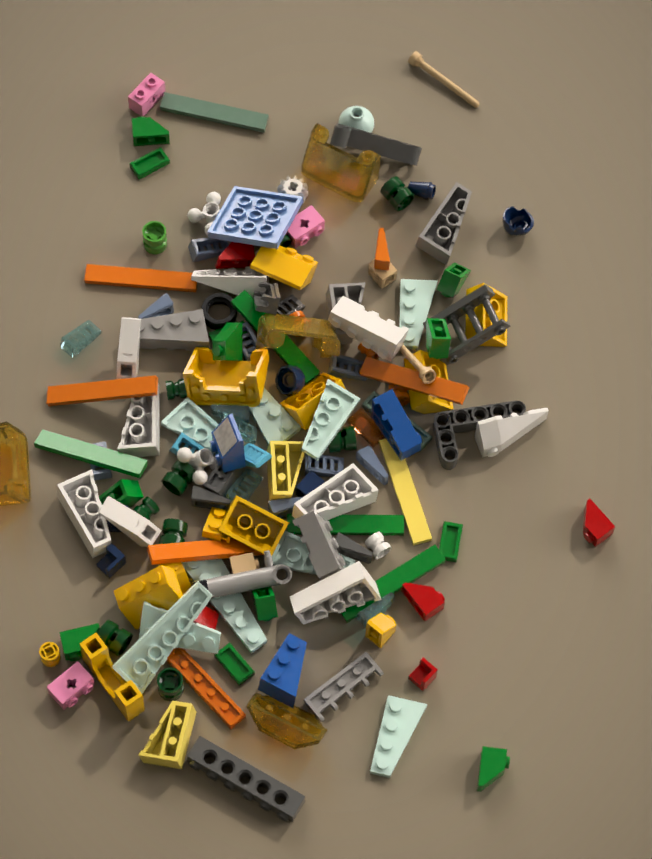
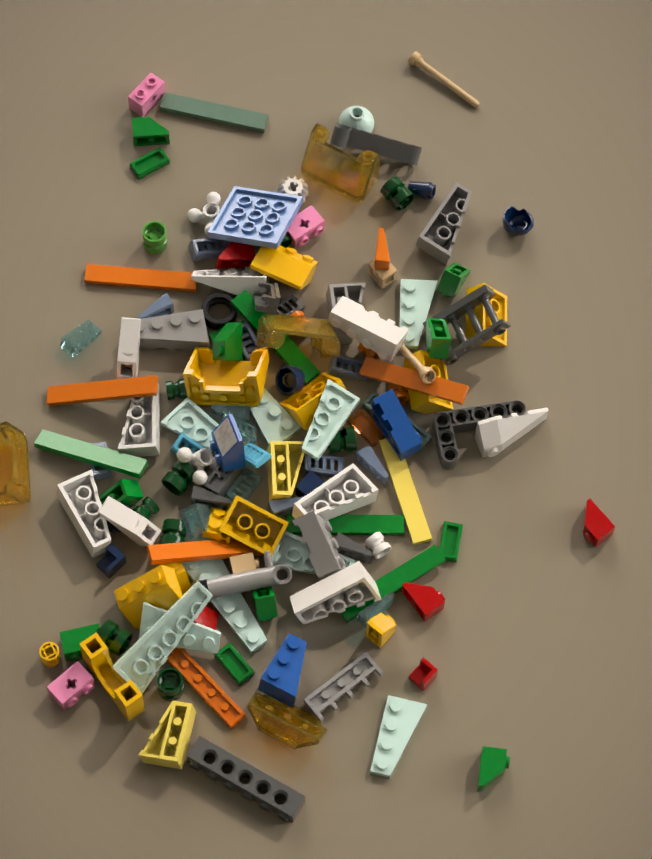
(195, 519): none -> clear light blue slope

